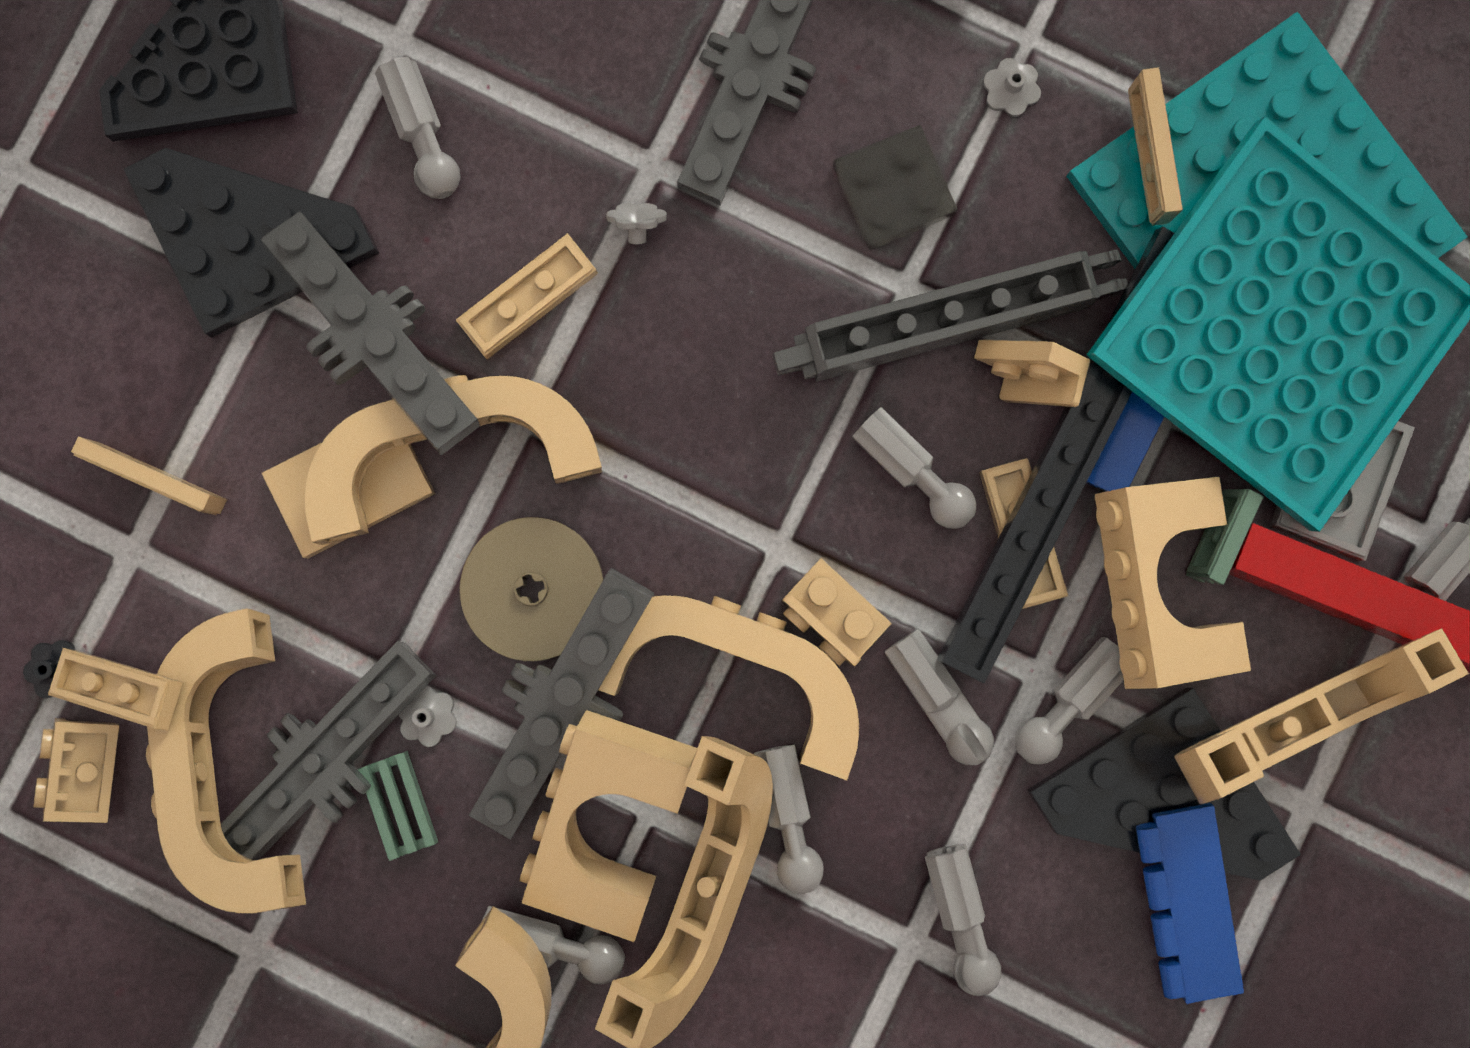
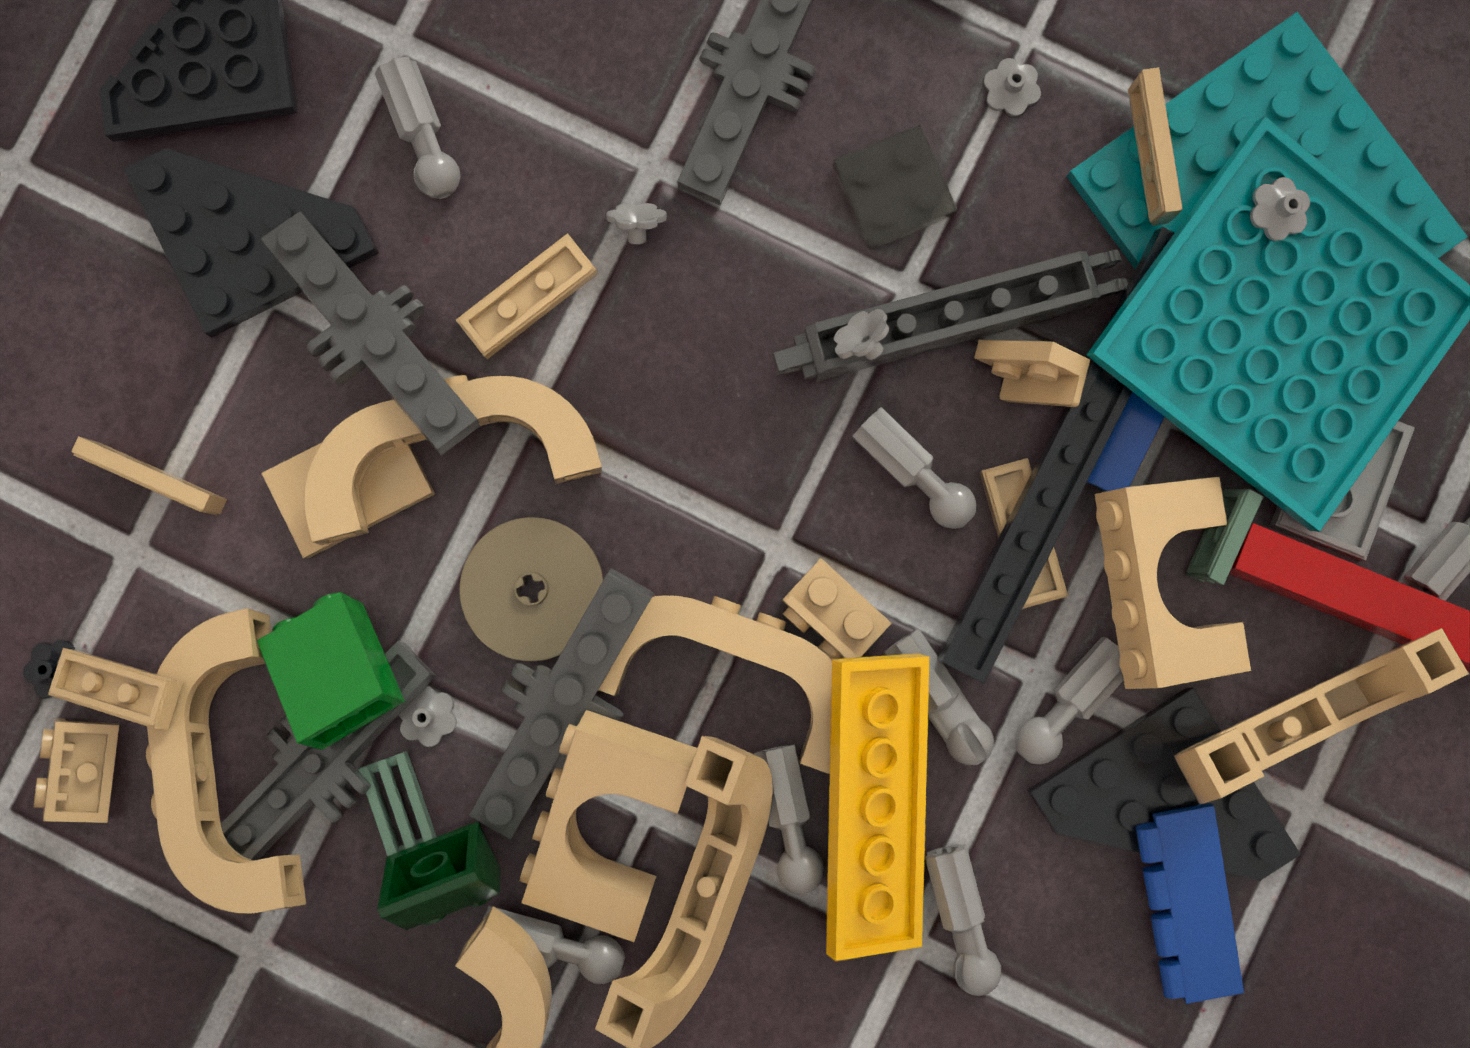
(329, 671): none -> green brick
(439, 878): none -> dark green slope
(862, 335): none -> light grey plant
(877, 804): none -> yellow plate
(1279, 209): none -> light grey plant

